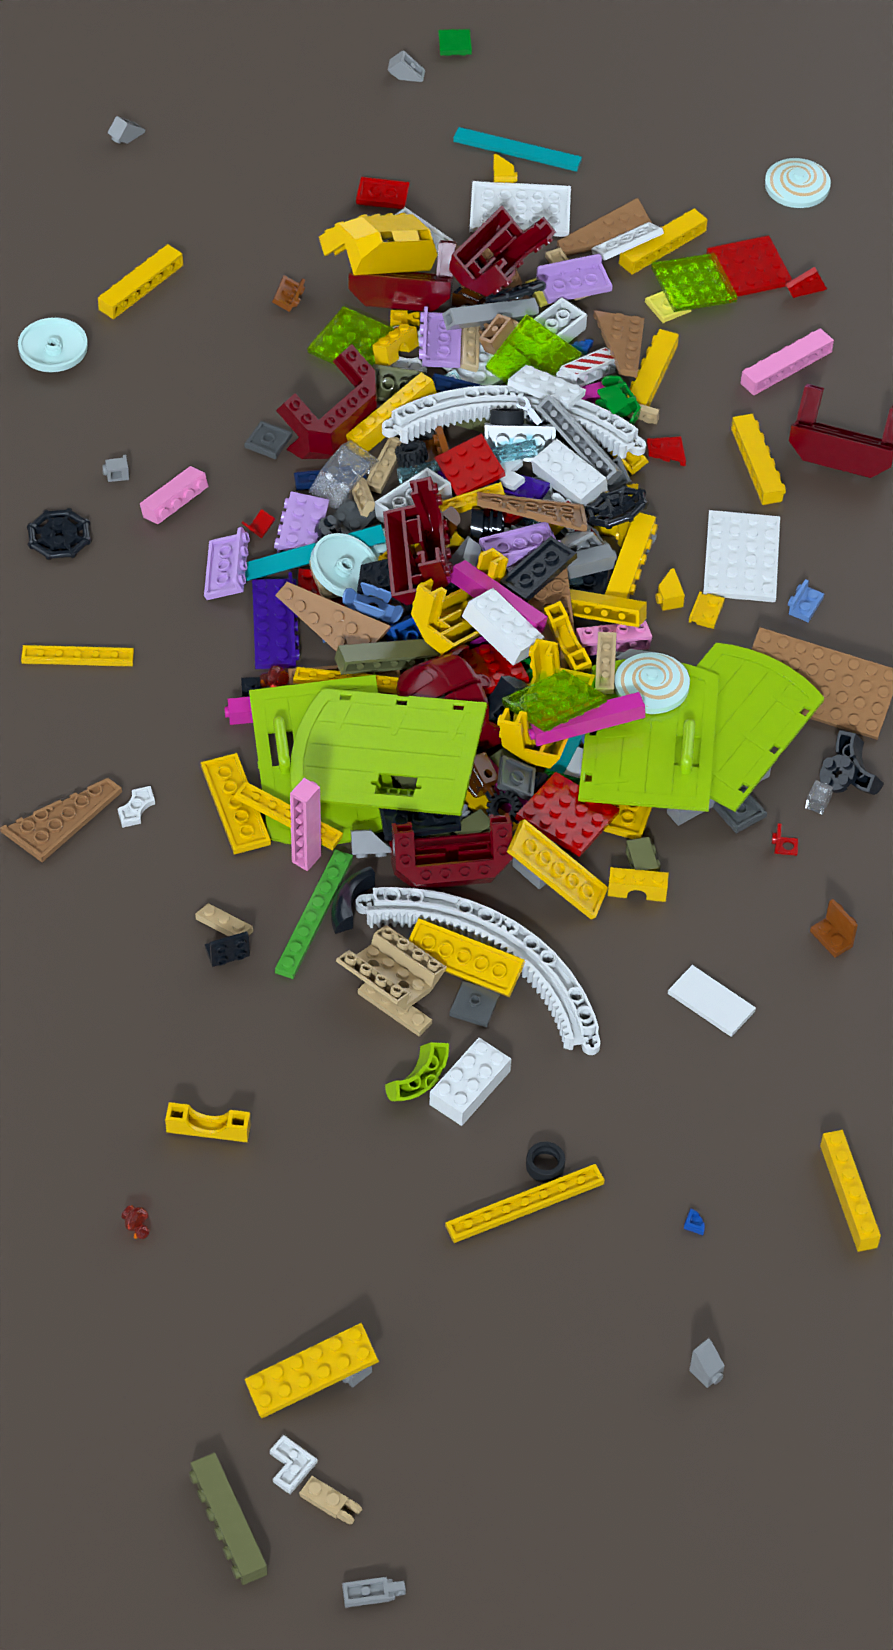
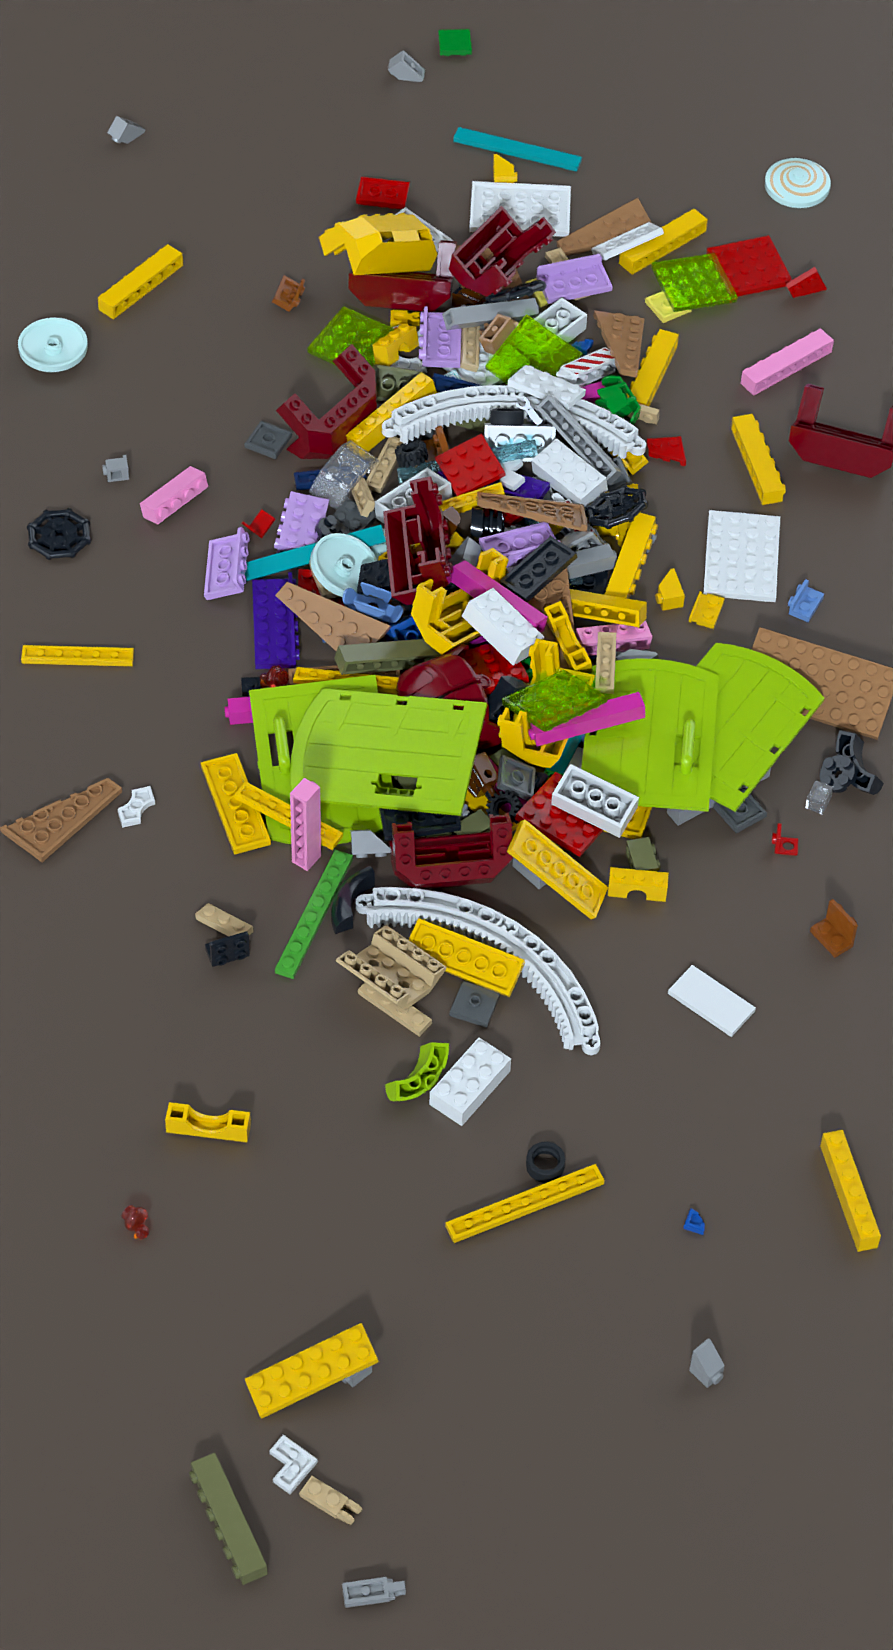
(595, 800): none -> white brick
(658, 679): light aqua dish -> none

